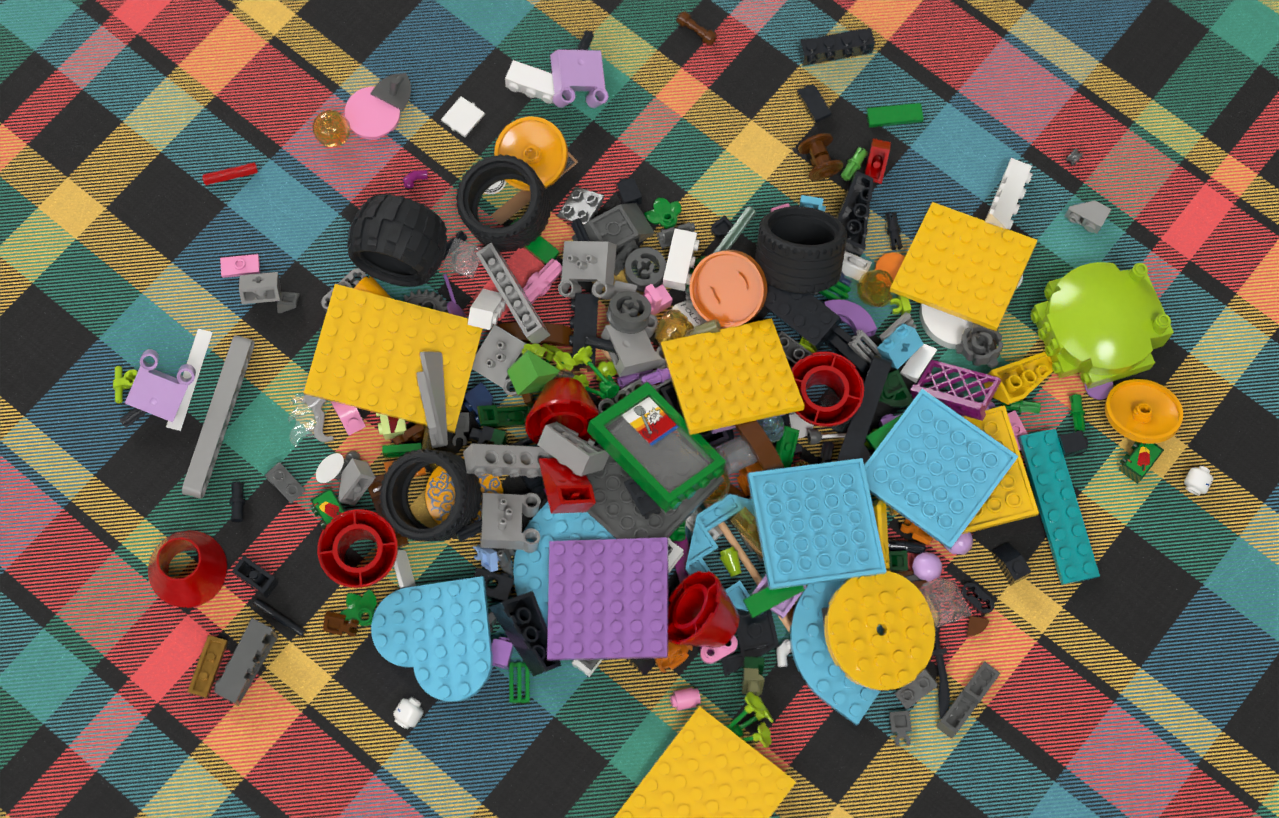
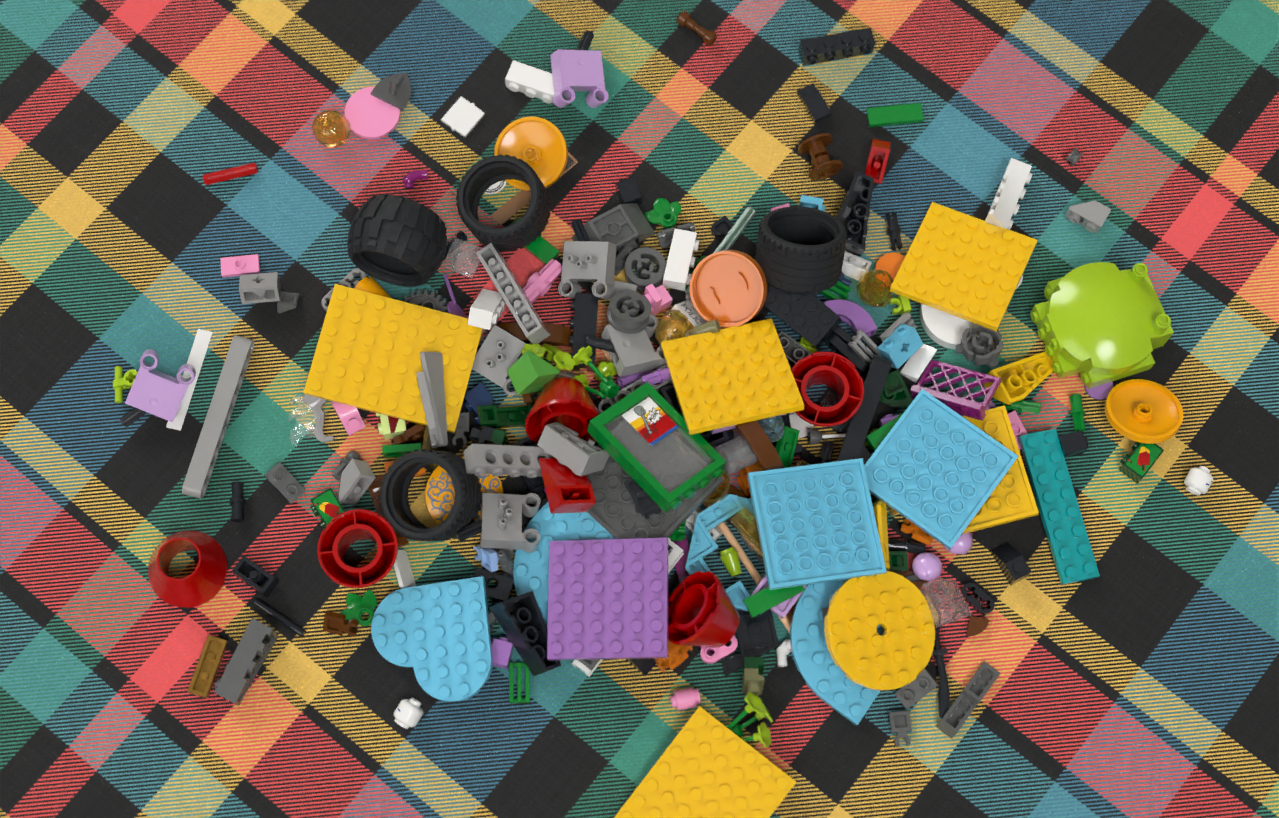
(329, 468): white sticker -> none
(581, 205): hinge -> none
(854, 164): bright green axle -> none

